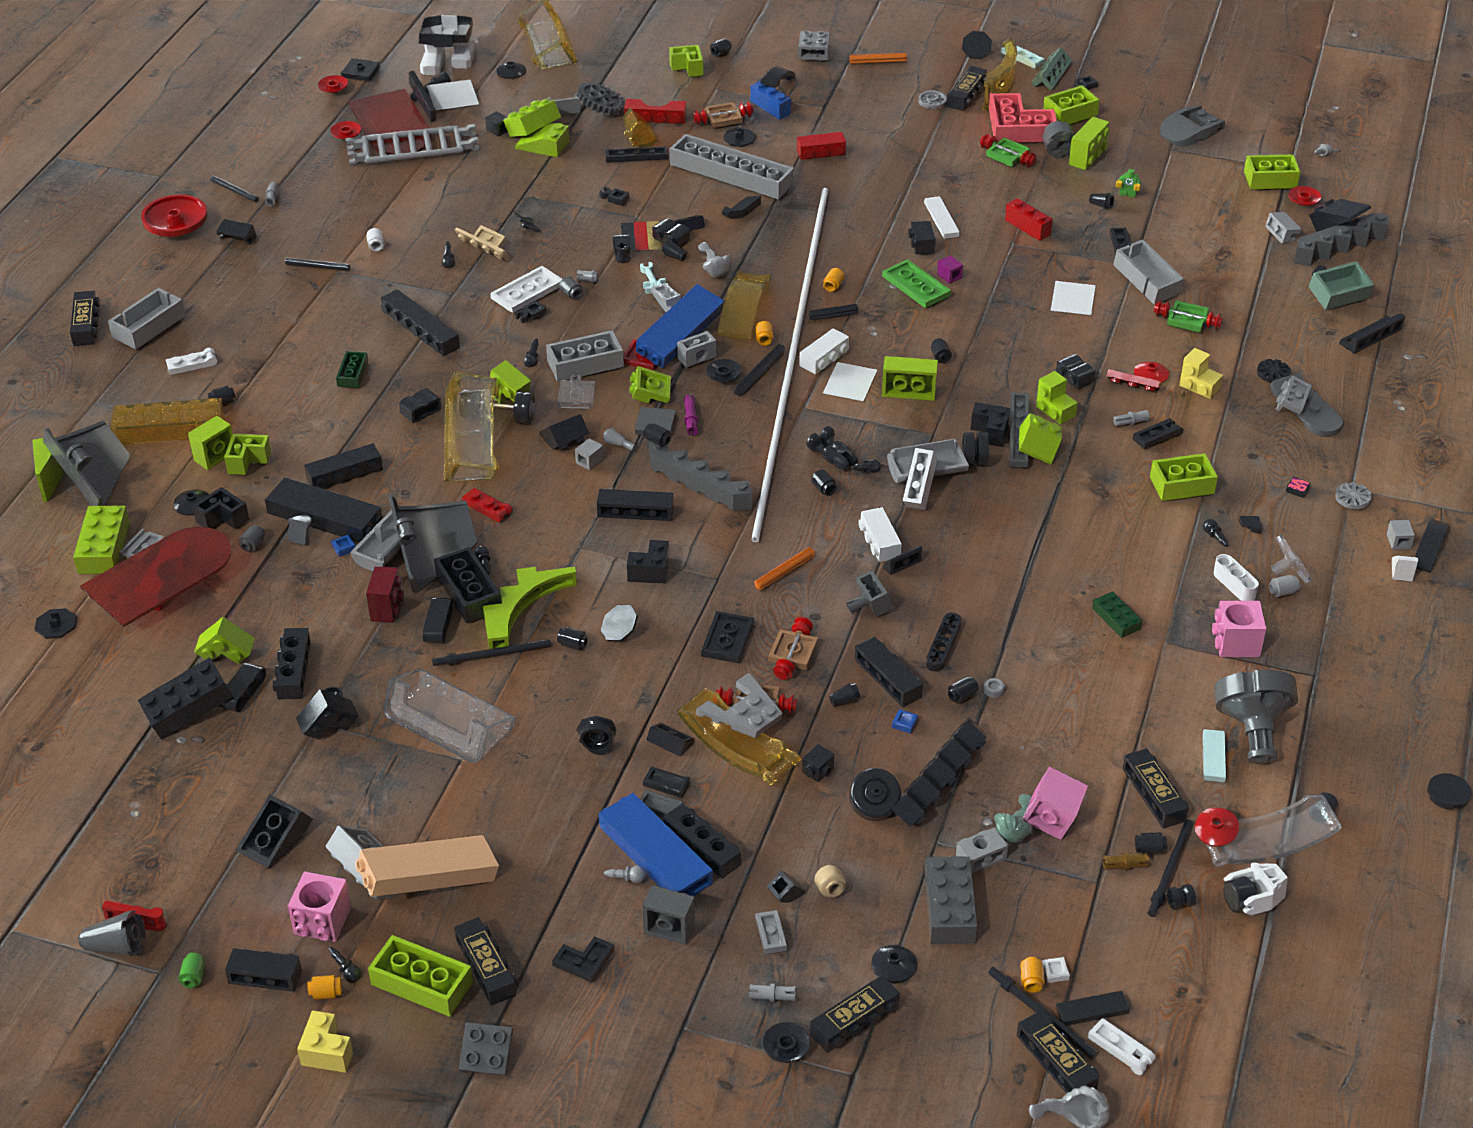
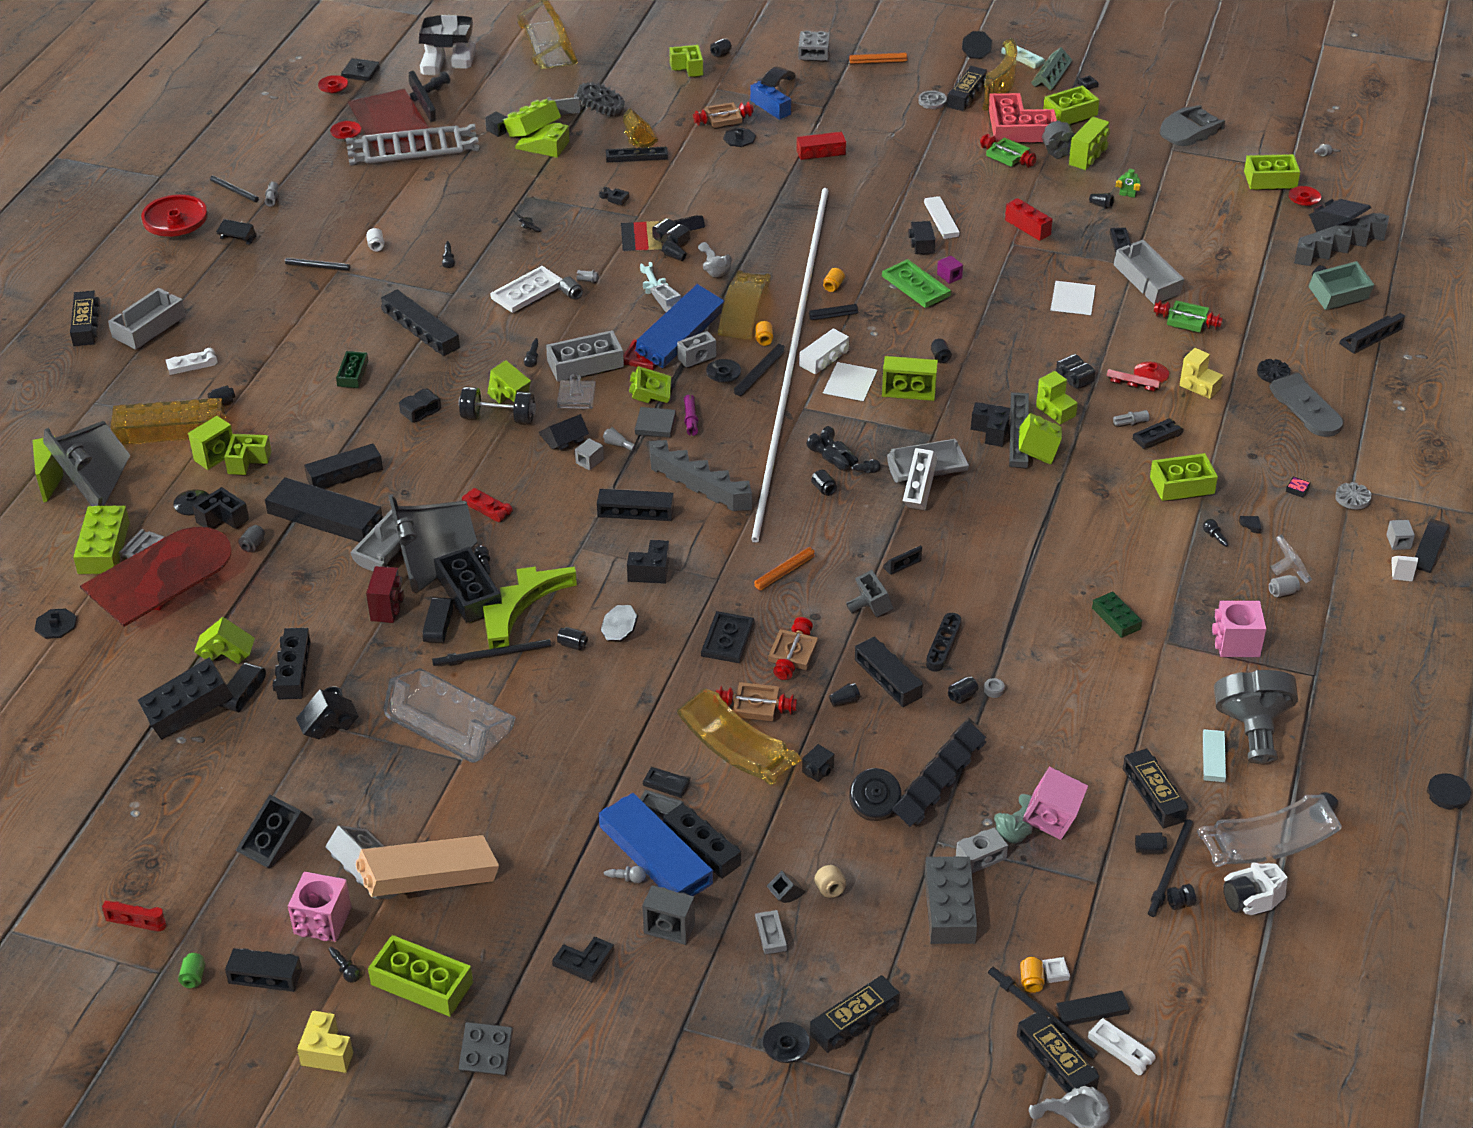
(115, 935): dark grey cone -> none
(299, 529): dark grey tile -> none
(325, 987): light orange brick -> none
(343, 545): blue tile -> none
(452, 94): white sticker -> none
(469, 428): clear windscreen -> none
(485, 961): black brick -> none
(487, 240): tan bracket -> none
(511, 70): black dish -> none
(532, 310): black plate -> none
(596, 734): black hat -> none
(621, 245): black piece -> none
(657, 434): black brick -> none
(669, 739): black slope -> none
(673, 112): red arch -> none
(732, 166): light grey brick -> none
(742, 208): black piece -> none
(748, 716): light grey wing -> none
(772, 992): light grey pin -> none
(880, 534): white brick -> none
(894, 970): black dish -> none
(904, 721): blue tile -> none
(975, 448): black wheel -> none
(1125, 861): pearl gold pin -> none
(1219, 834): red dish -> none
(1235, 578): white beam -> none
(1282, 226): light grey hinge -> none
(1293, 395): light grey bracket -> none

